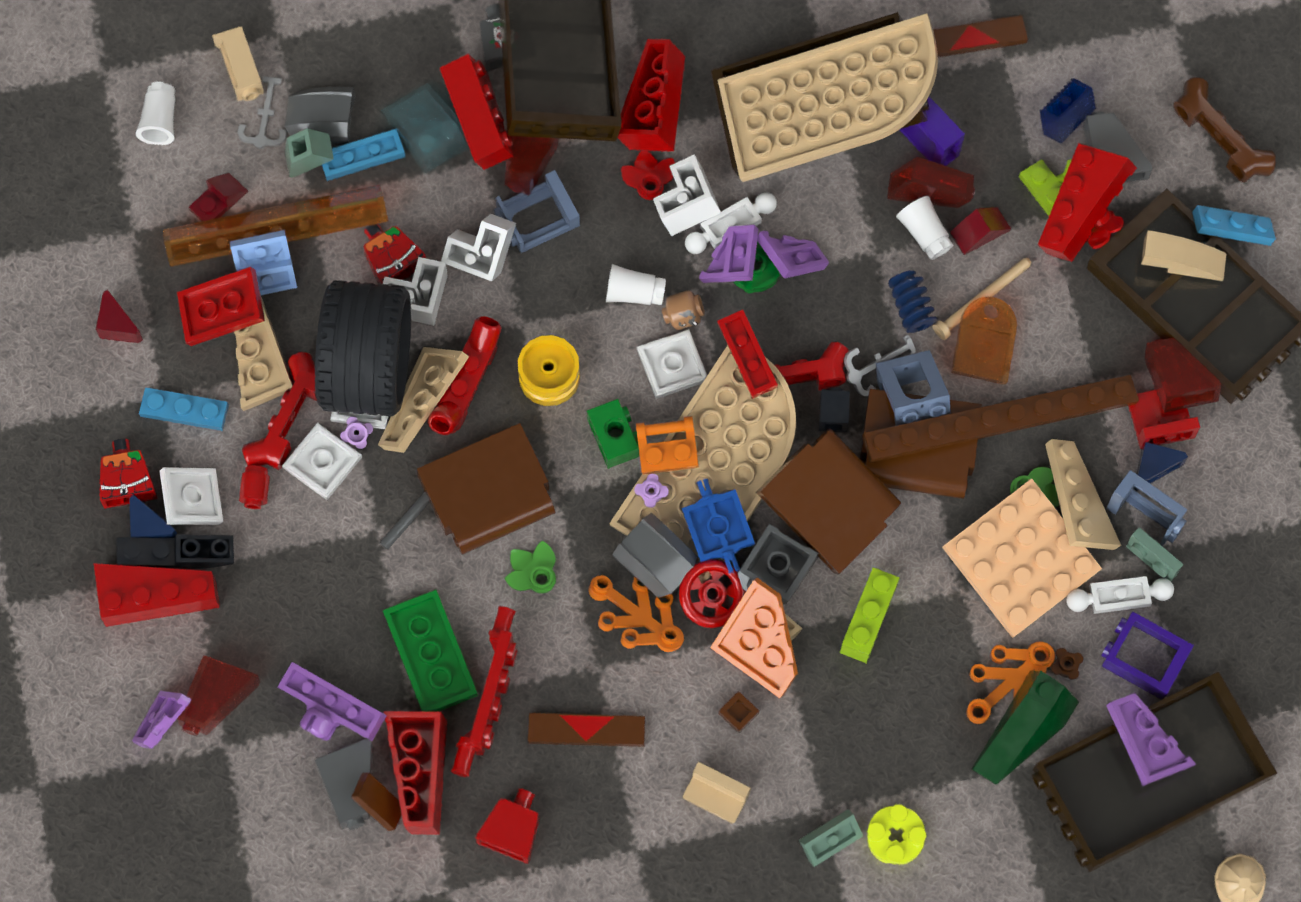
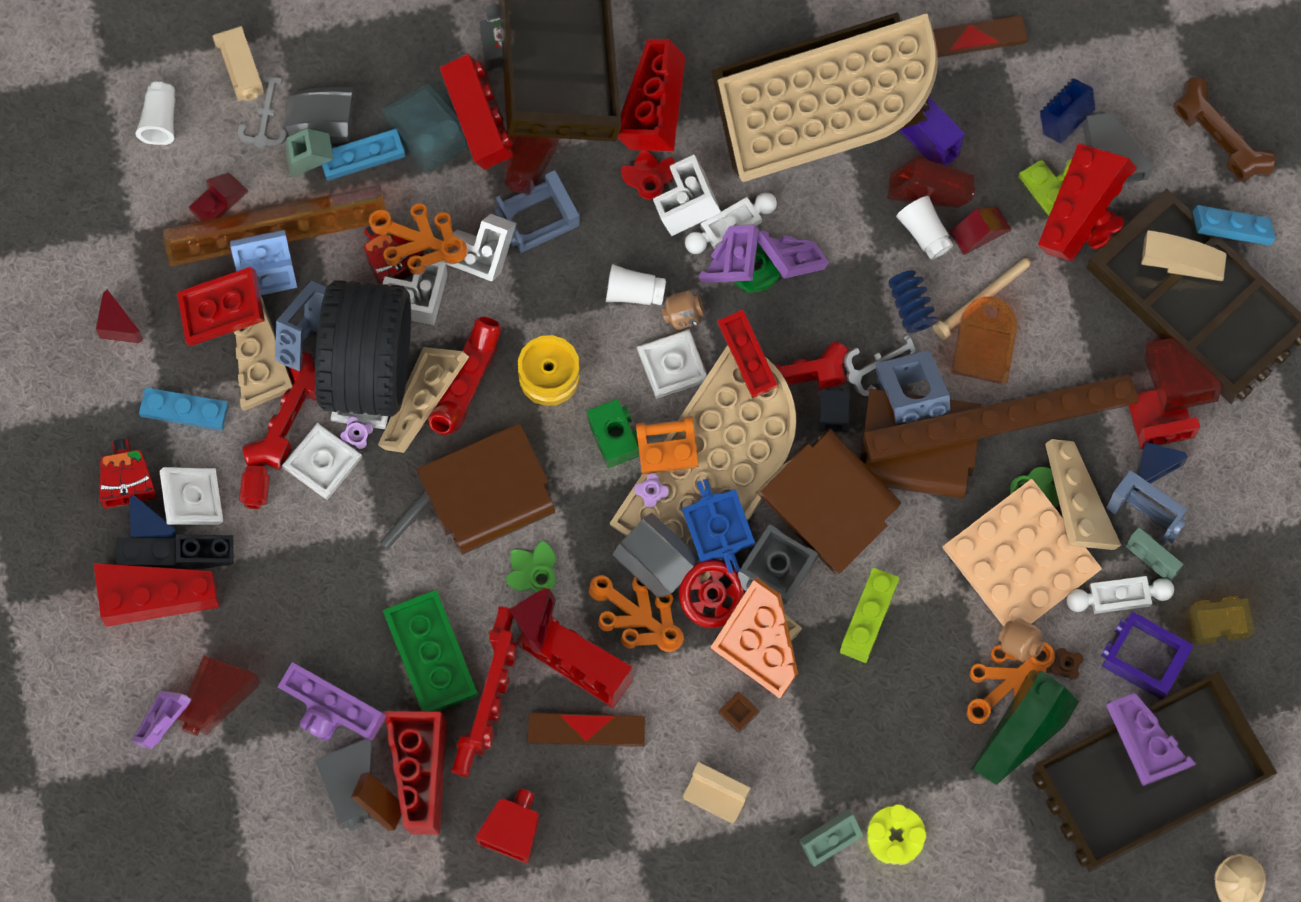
(291, 337): none -> sand blue panel
(420, 240): none -> orange plant
(534, 616): none -> dark red slope
(582, 663): none -> red wedge
(1021, 639): none -> medium nougat head
(1220, 619): none -> clear yellow brick

